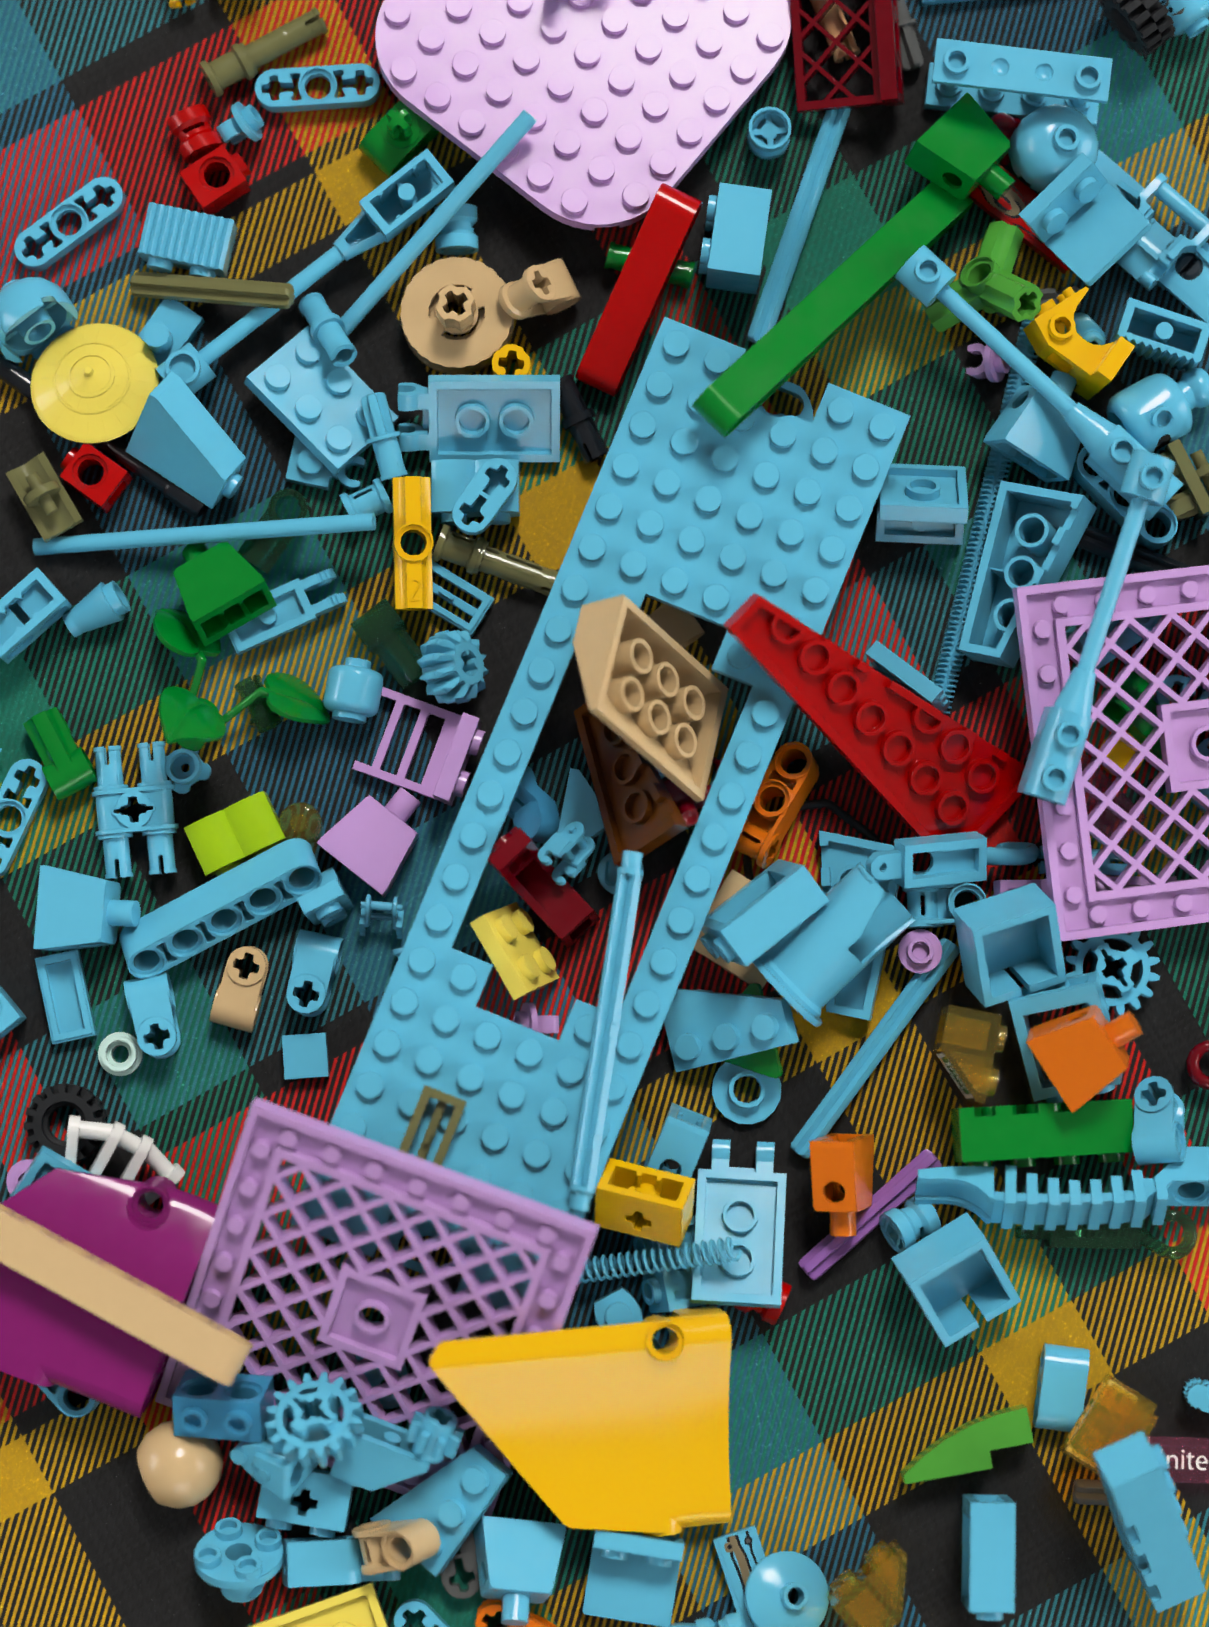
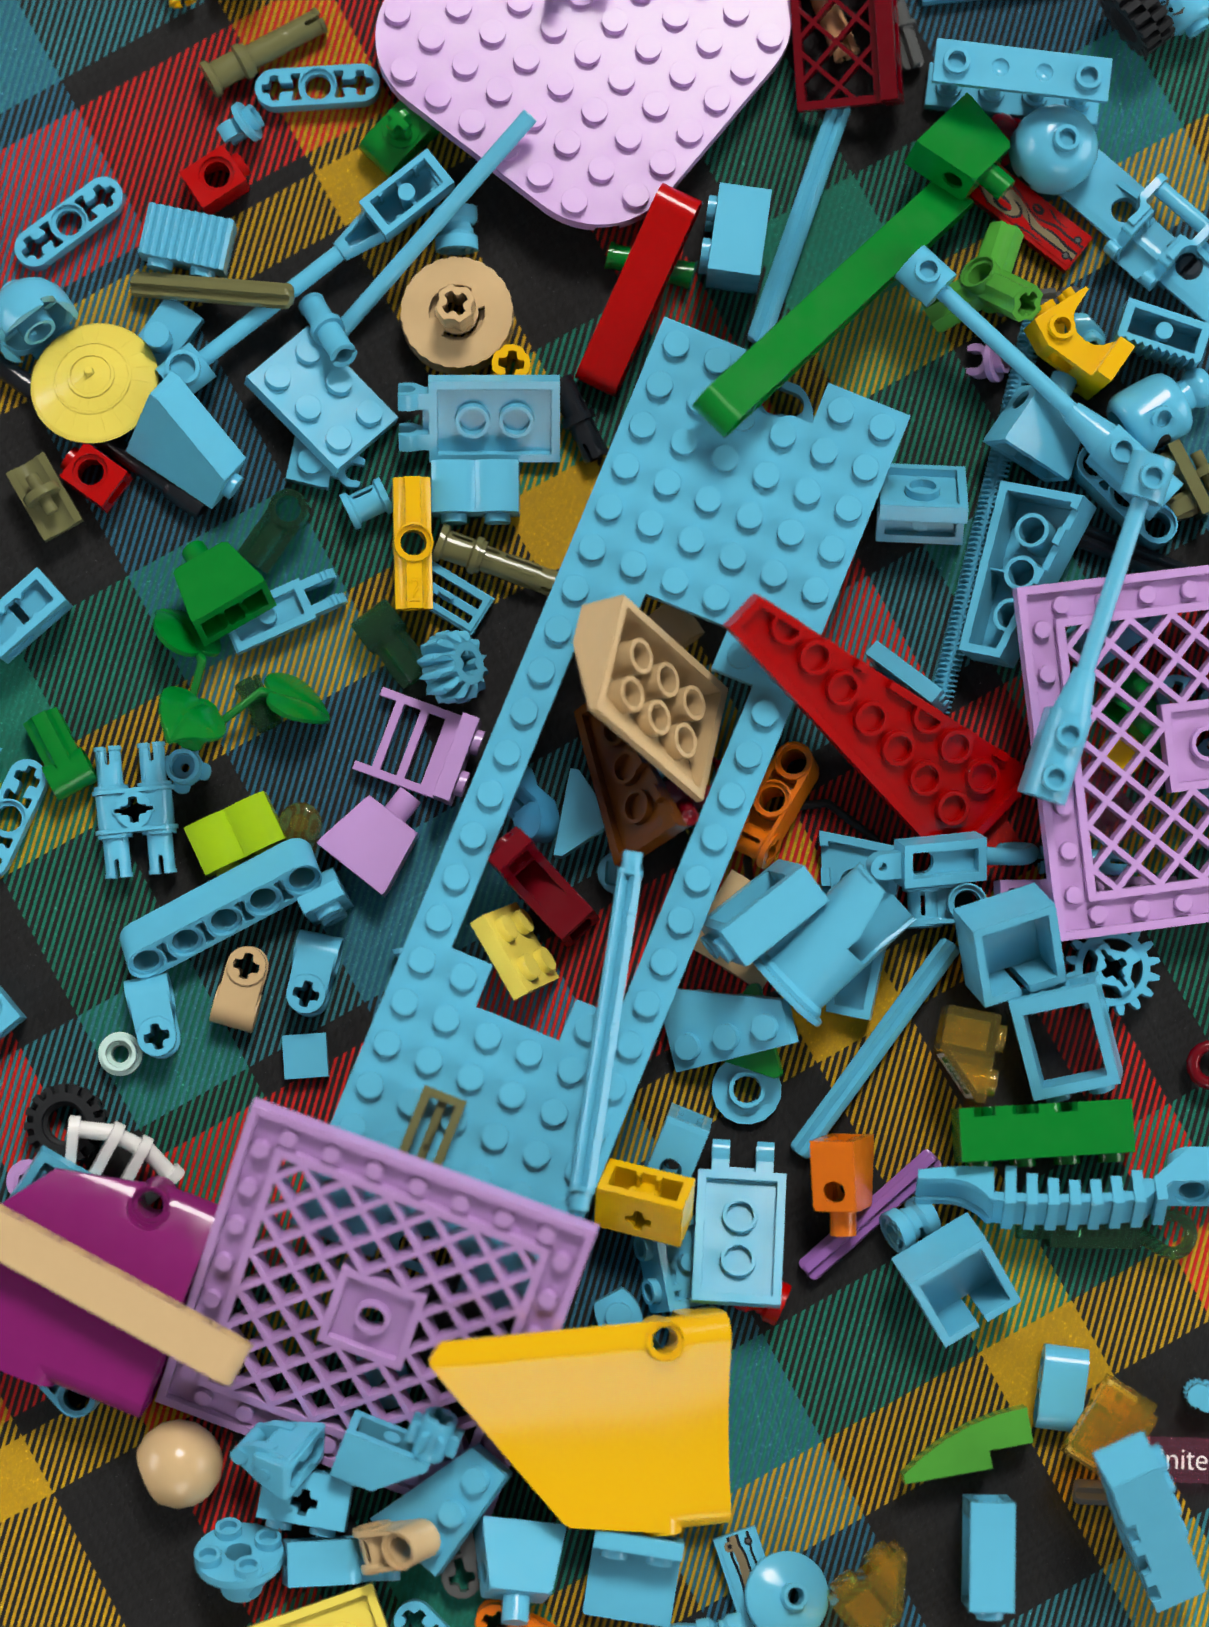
(65, 996): medium azure tile -> none
(79, 911): medium azure torso -> none
(97, 609): medium azure cone -> none
(194, 132): red wheel -> none
(205, 534): medium azure piece -> none
(221, 1411): dark azure brick -> none
(314, 1419): medium azure gear -> none
(353, 691): medium azure head -> none
(383, 436): medium azure axle -> none
(396, 917): medium azure piece -> none
(477, 488): medium azure beam -> none
(540, 291): tan piece -> none
(541, 1023): lavender plate -> none
(574, 846): medium azure piece -> none
(662, 1257): medium azure piece -> none
(769, 123): medium azure wheel -> none
(920, 951): lavender plate -> none
(1083, 1051): orange torso -> none
(1085, 220): medium azure bracket -> none
(1158, 1123): medium azure piece -> none

